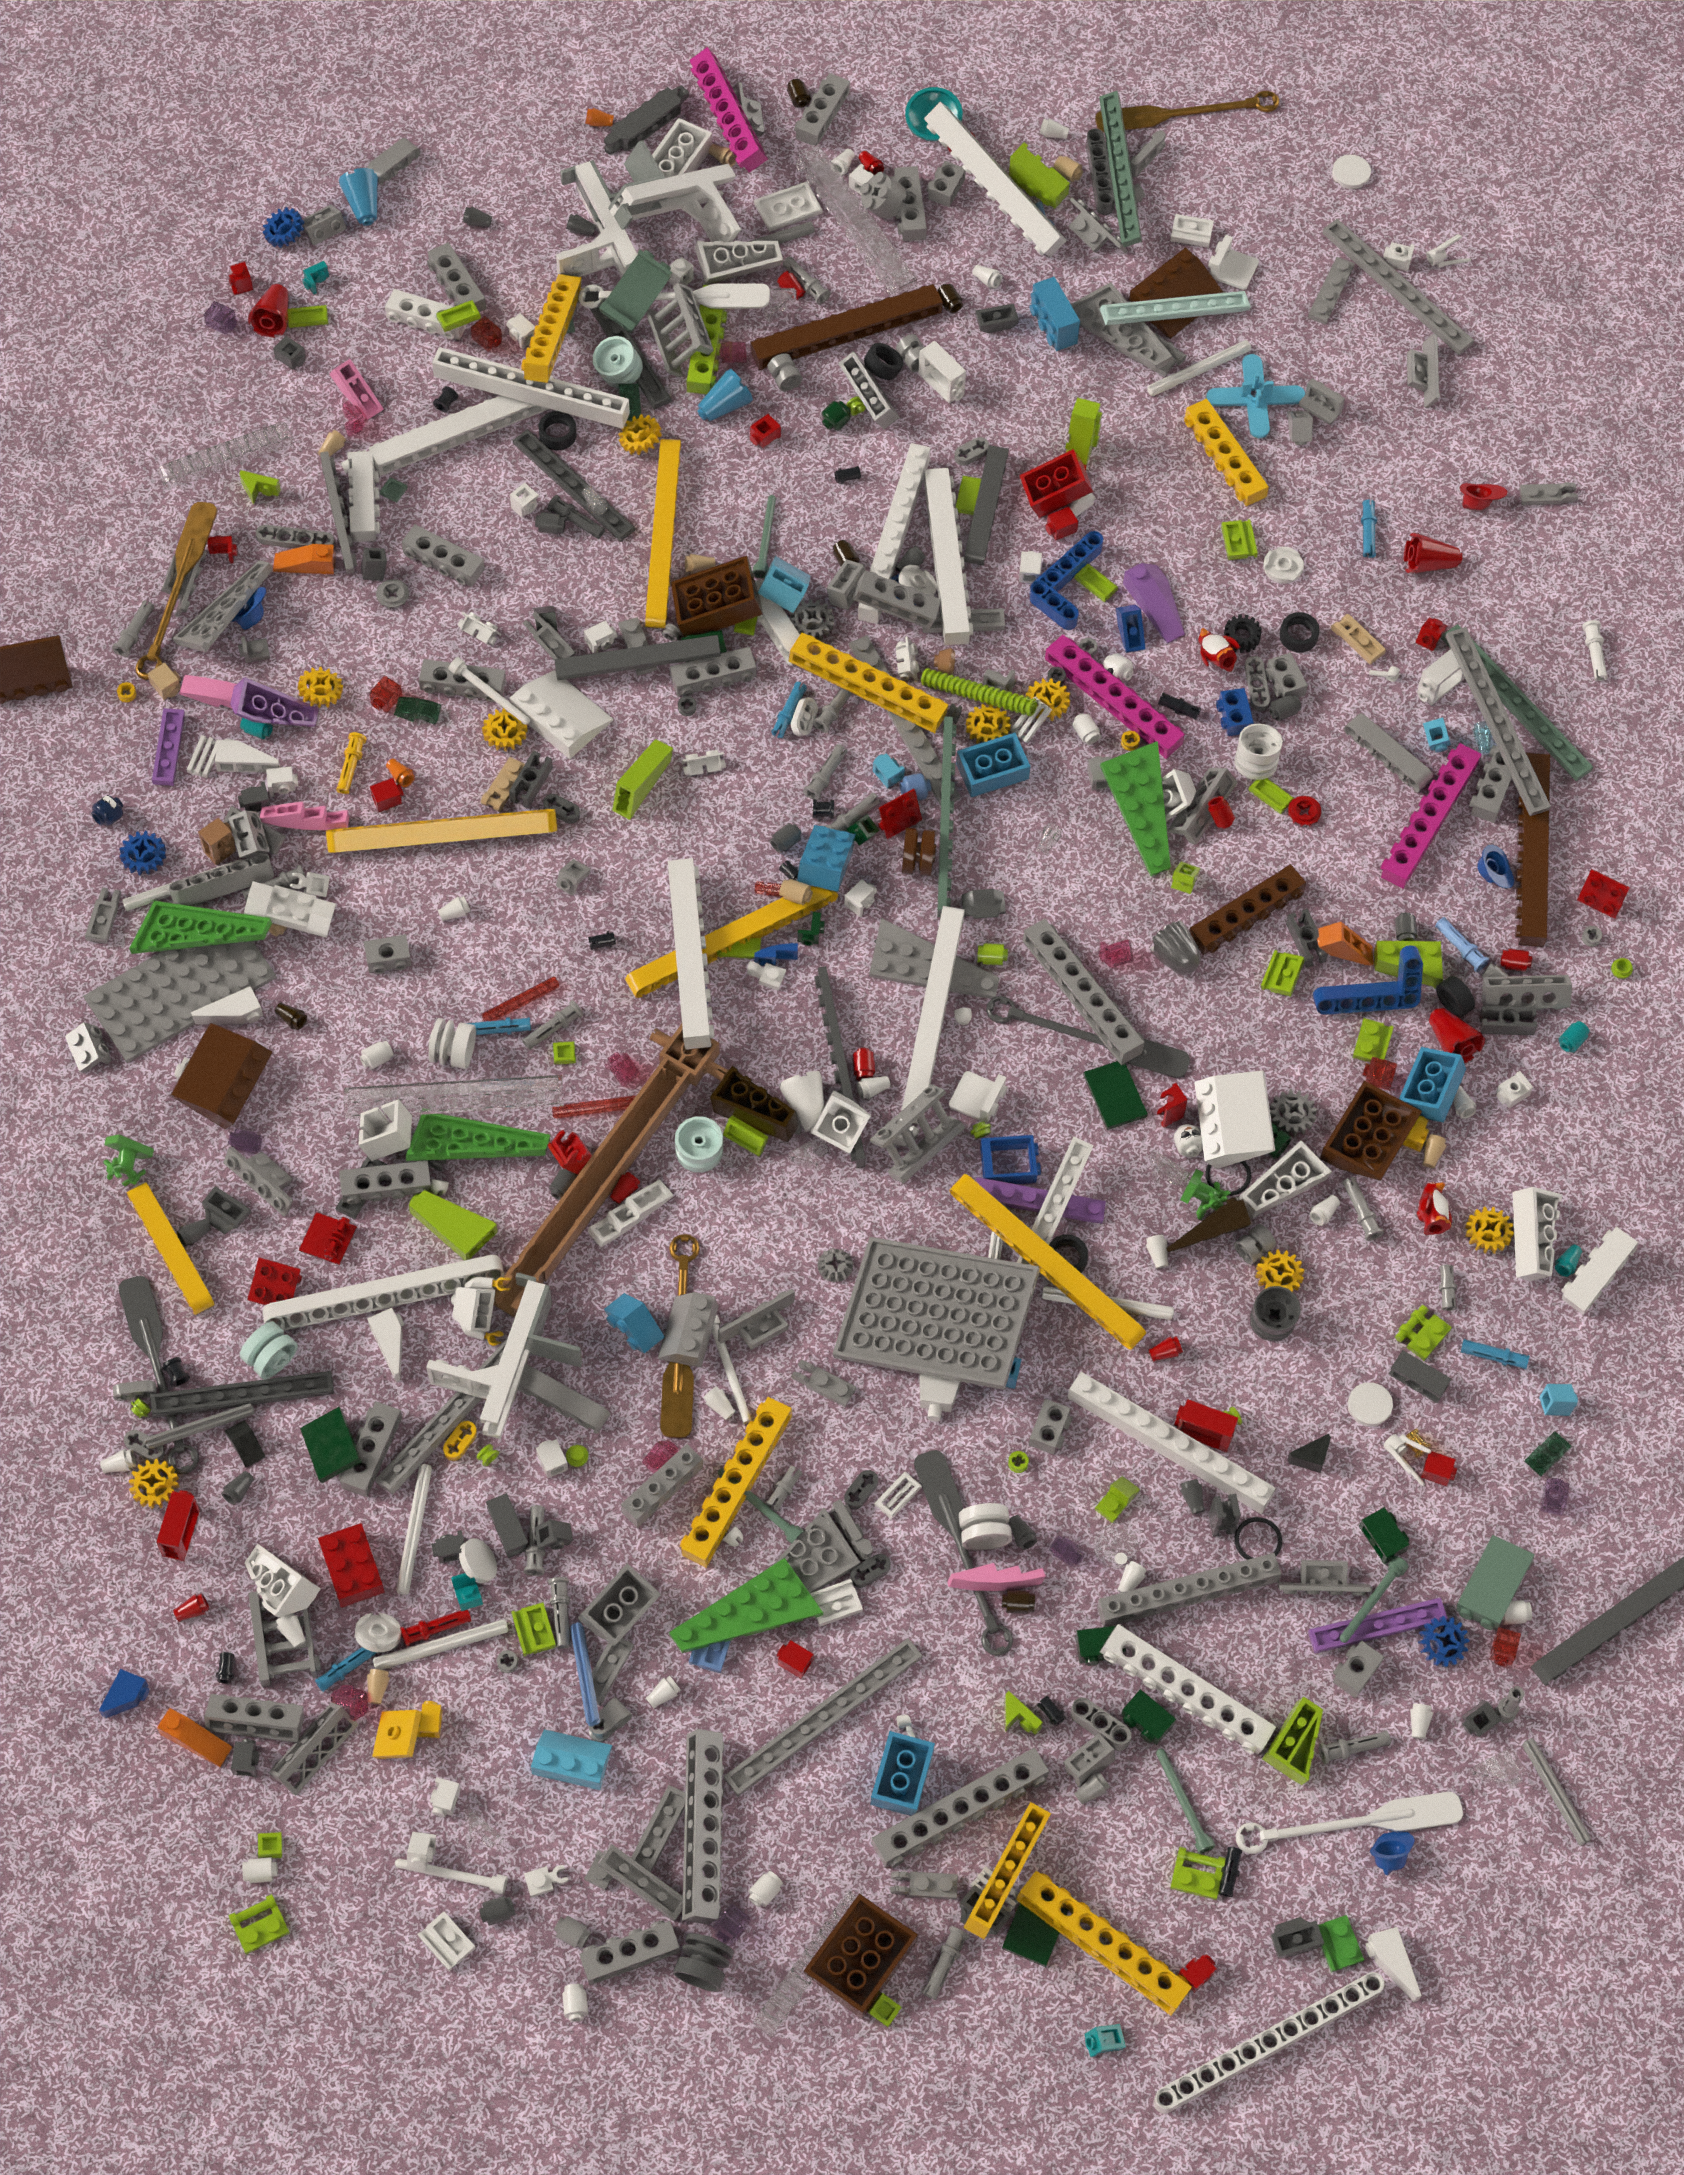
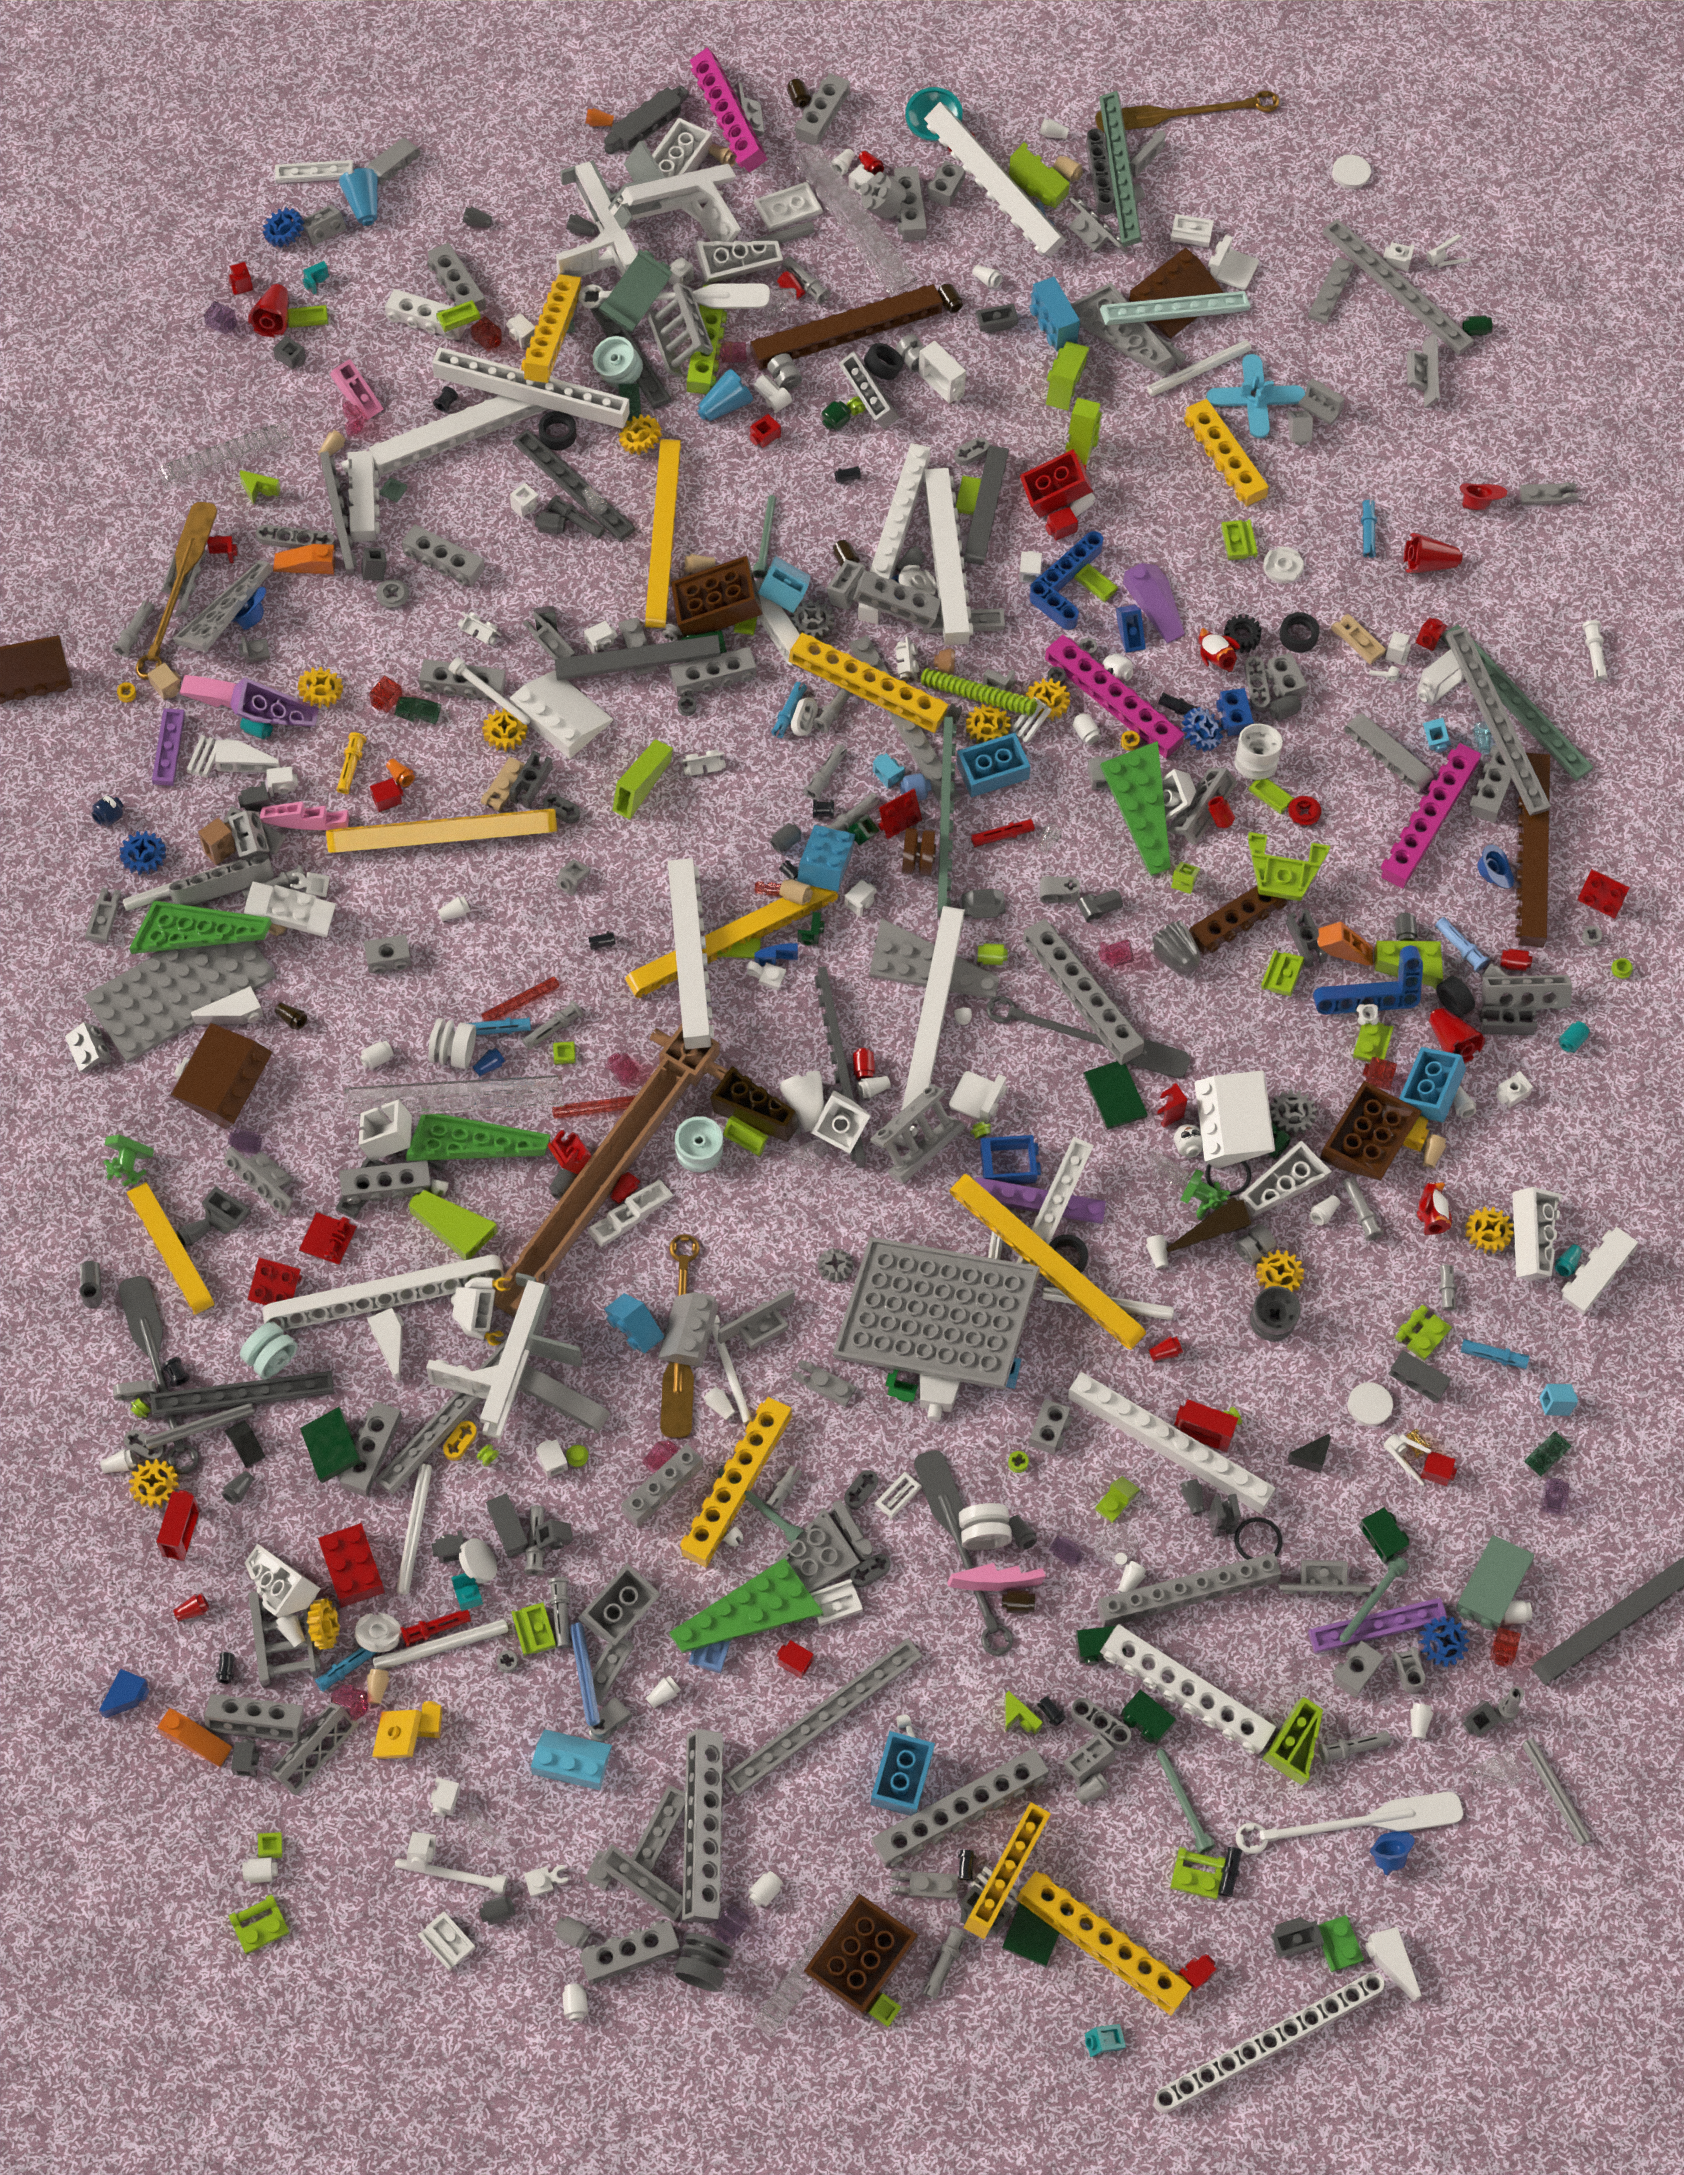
(90, 1283): none -> dark grey piece
(312, 171): none -> white tile
(323, 1624): none -> yellow gear
(490, 1061): none -> blue cone
(774, 396): none -> white piece
(901, 1390): none -> green bracket
(966, 1865): none -> black pin
(1010, 830): none -> red pin
(1056, 889): none -> light grey piece
(1065, 374): none -> lime wedge
(1096, 906): none -> dark grey piece
(1202, 729): none -> blue gear
(1281, 875): none -> lime wing
(1372, 1009): none -> white plate
(1398, 648): none -> white brick
(1408, 1666): none -> light grey piece
(1477, 325): none -> dark green brick

